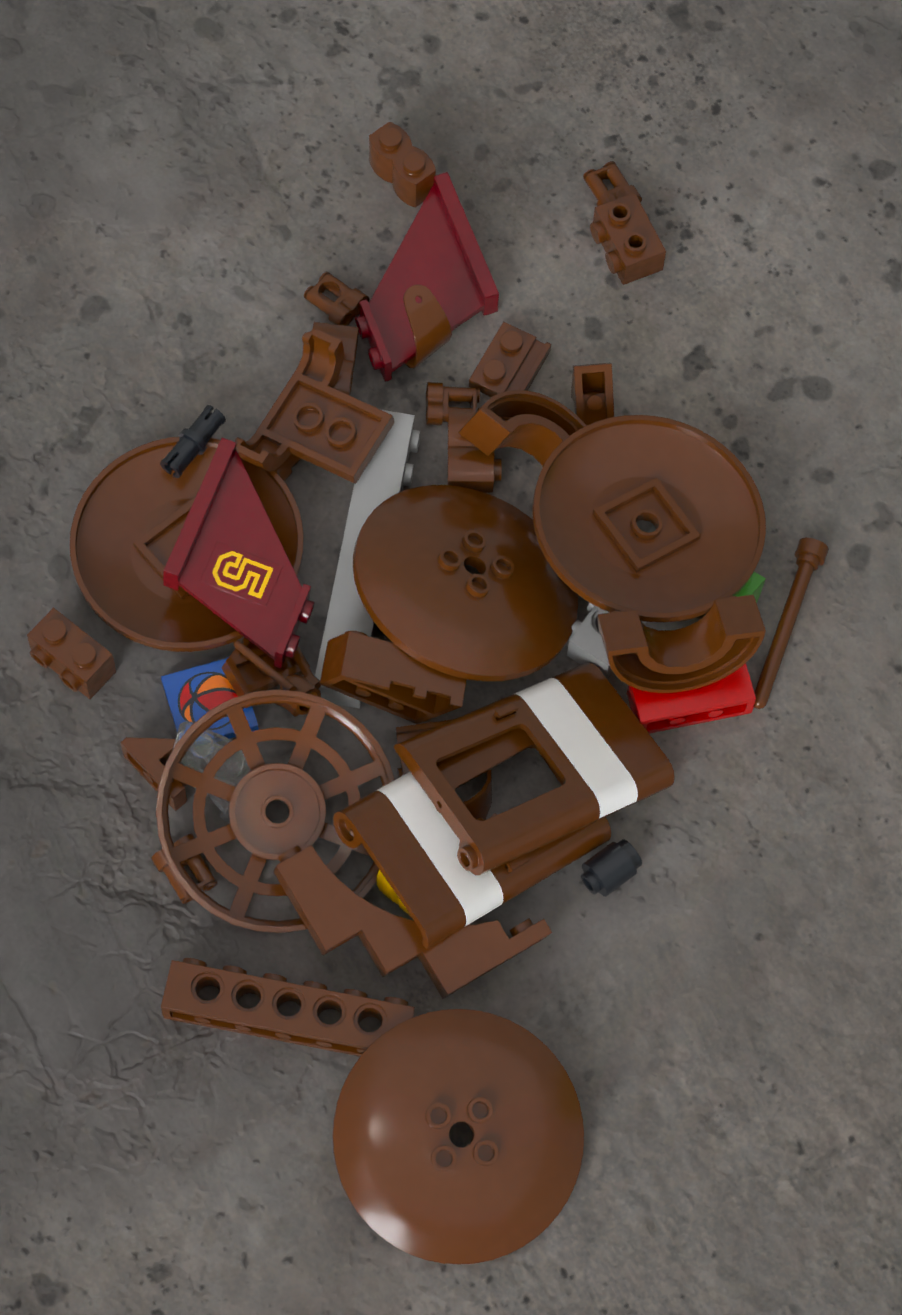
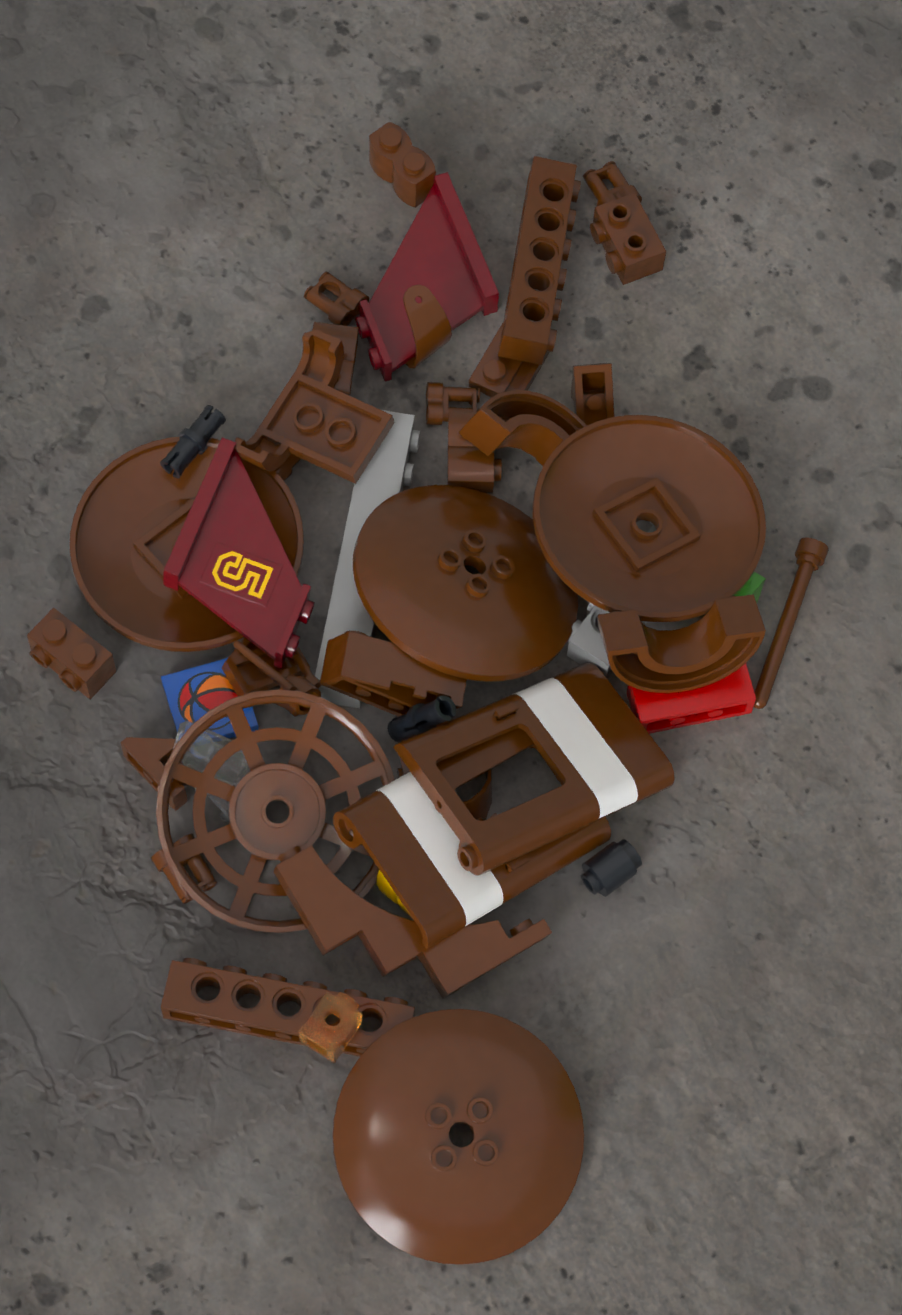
(328, 1039): none -> clear orange brick
(421, 718): none -> black pin
(538, 261): none -> reddish brown brick

